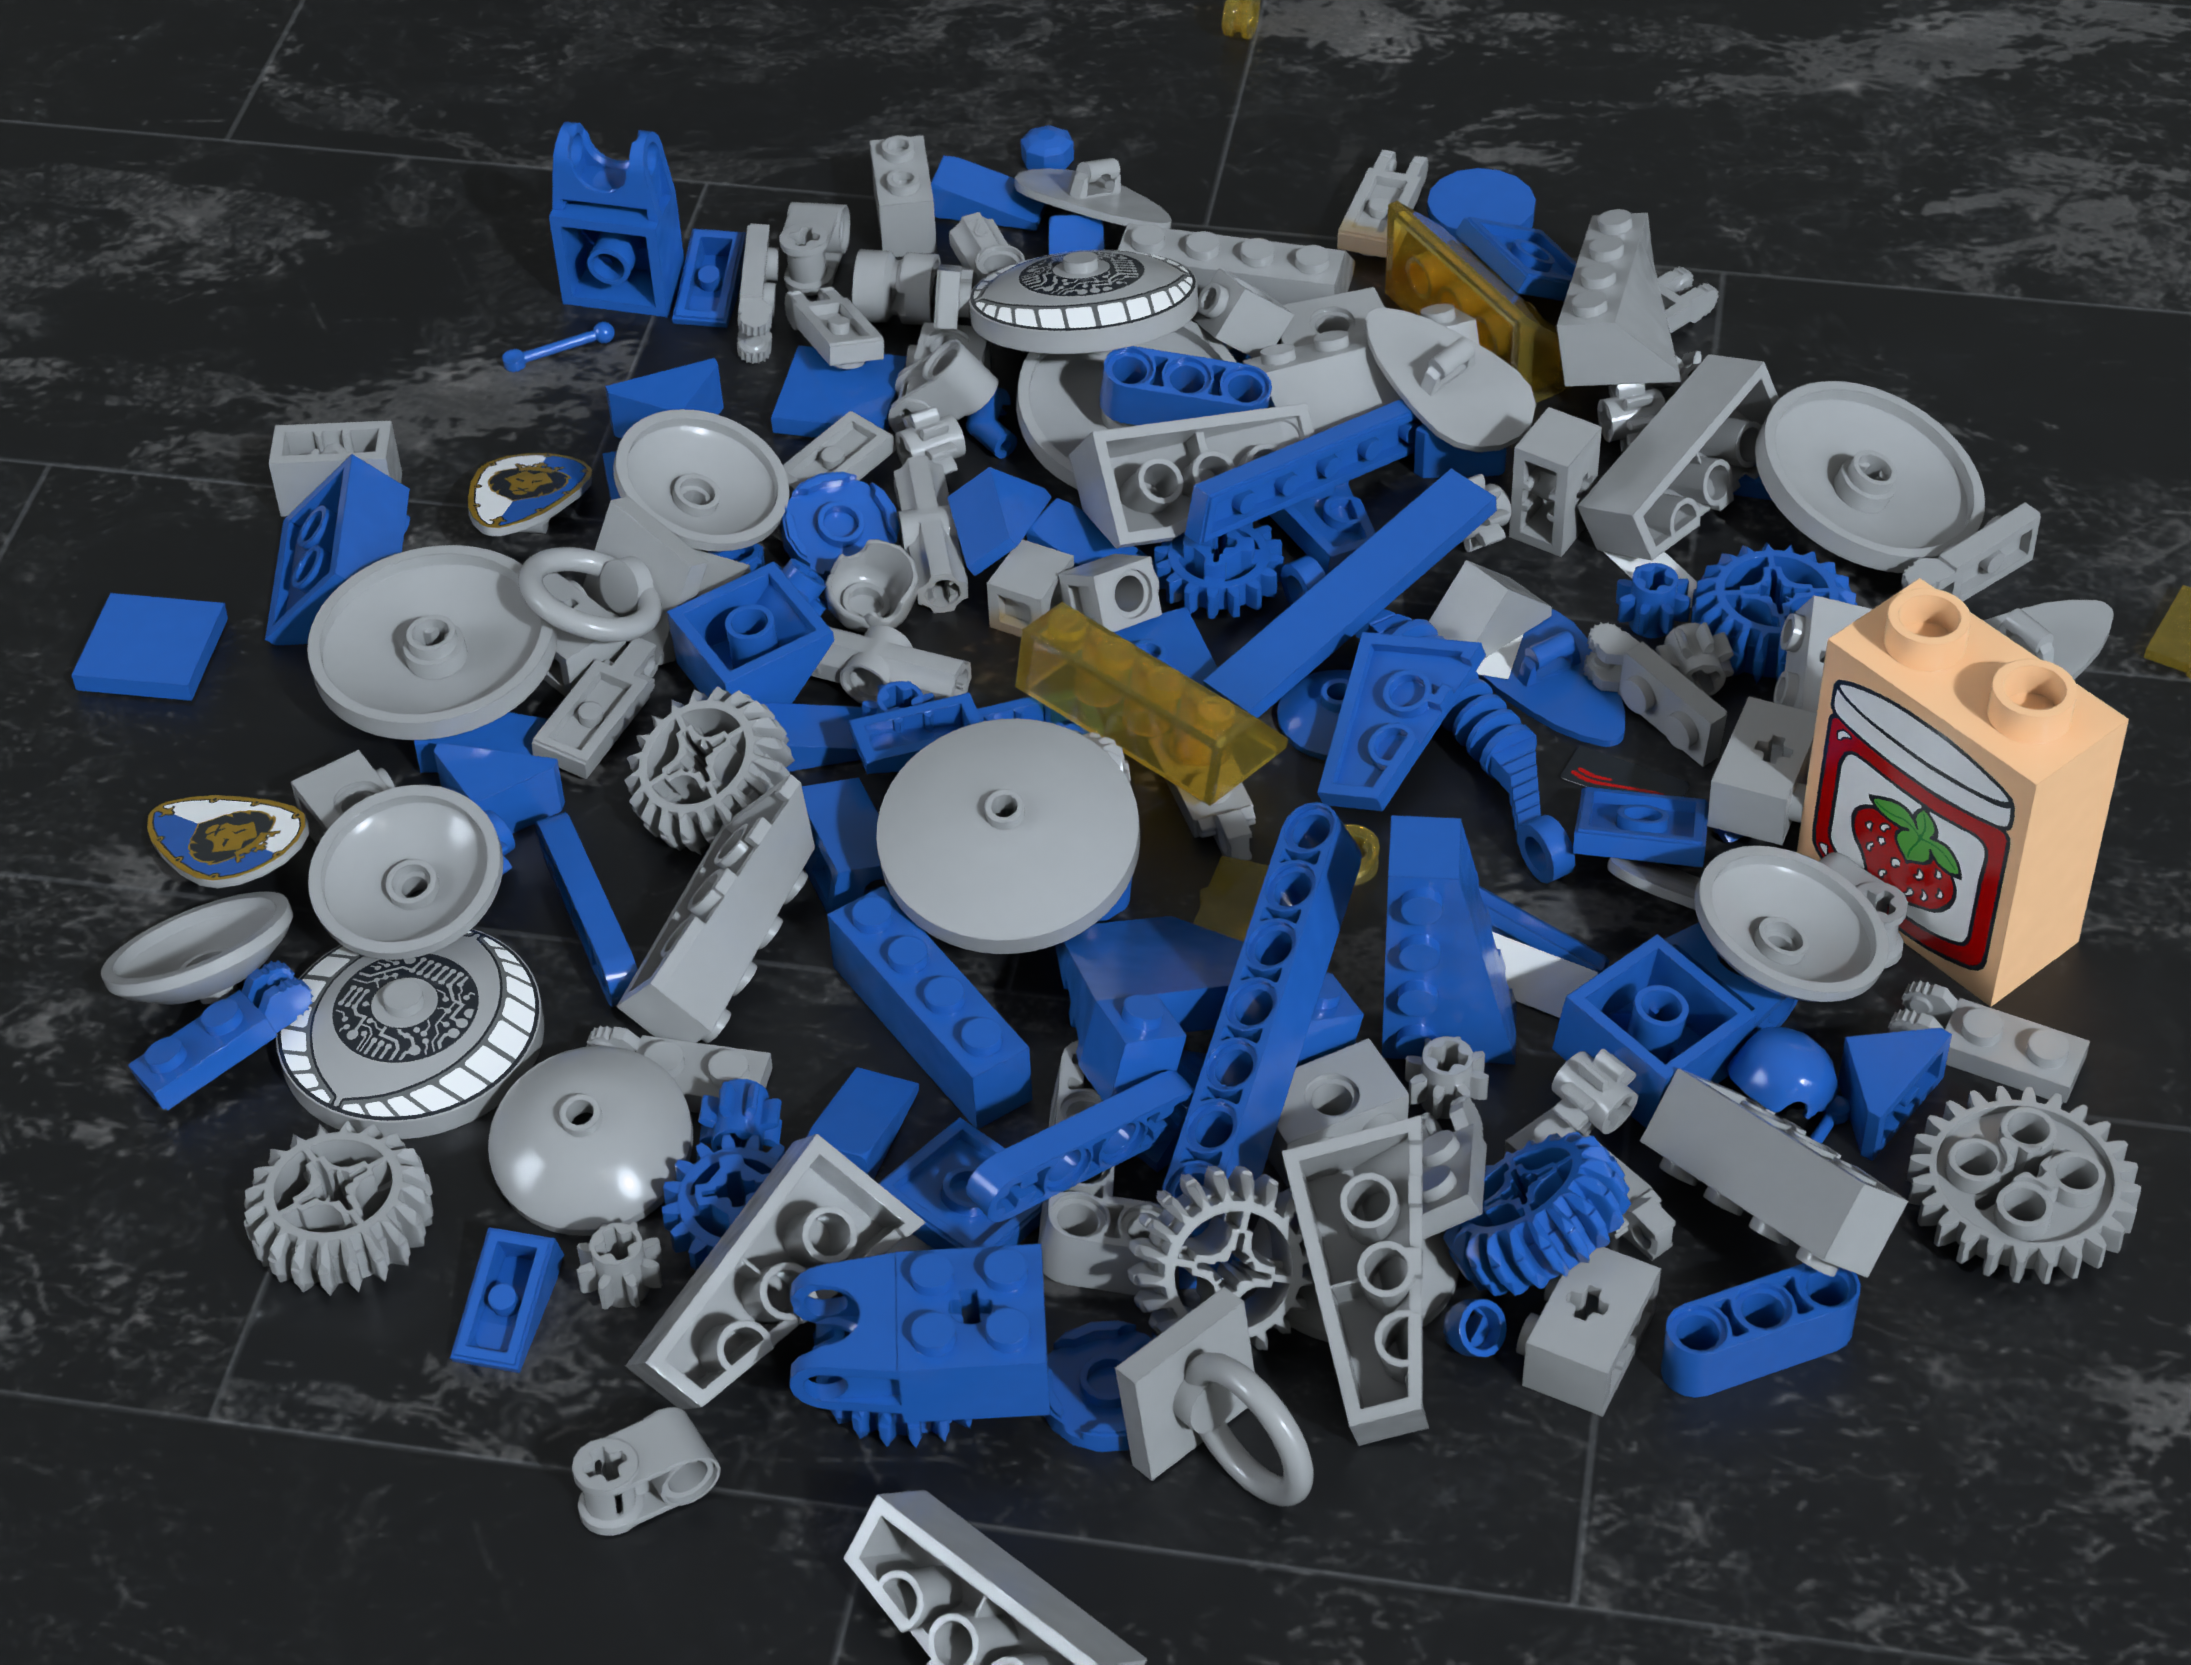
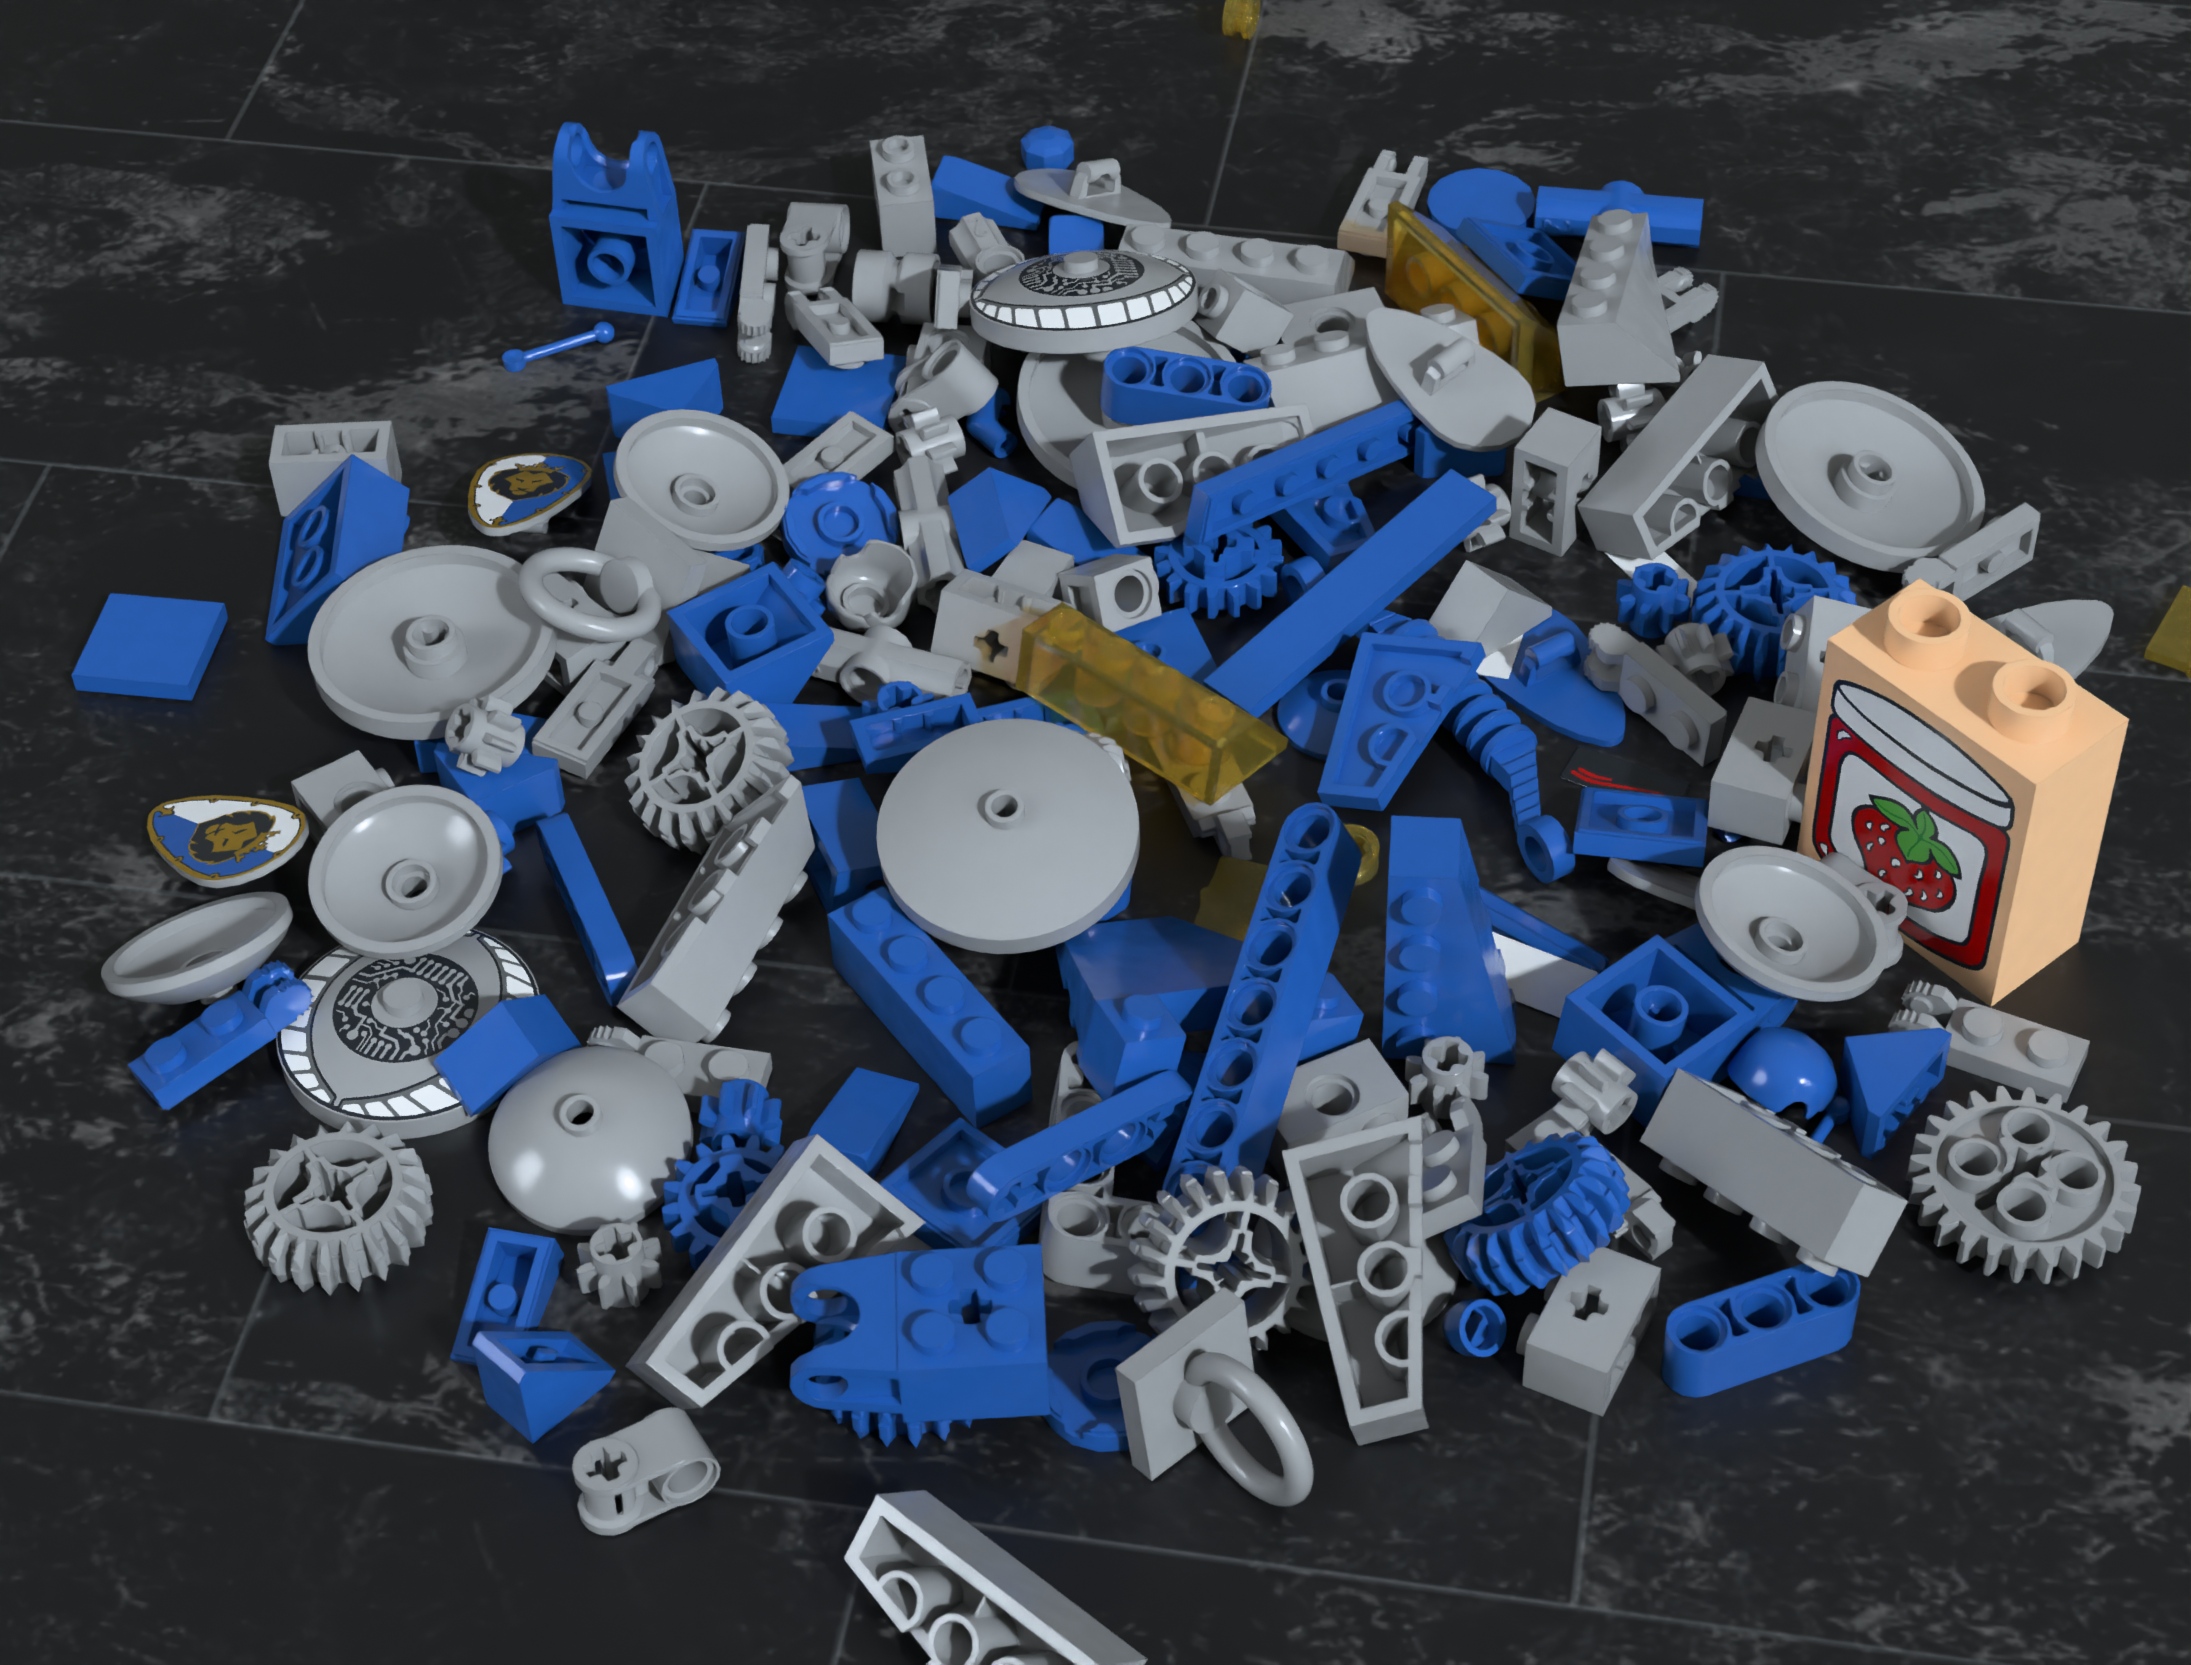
(485, 735): none -> light grey gear
(502, 1050): none -> blue slope
(537, 1376): none -> blue slope
(984, 622): none -> light grey brick
(1569, 212): none -> blue piece

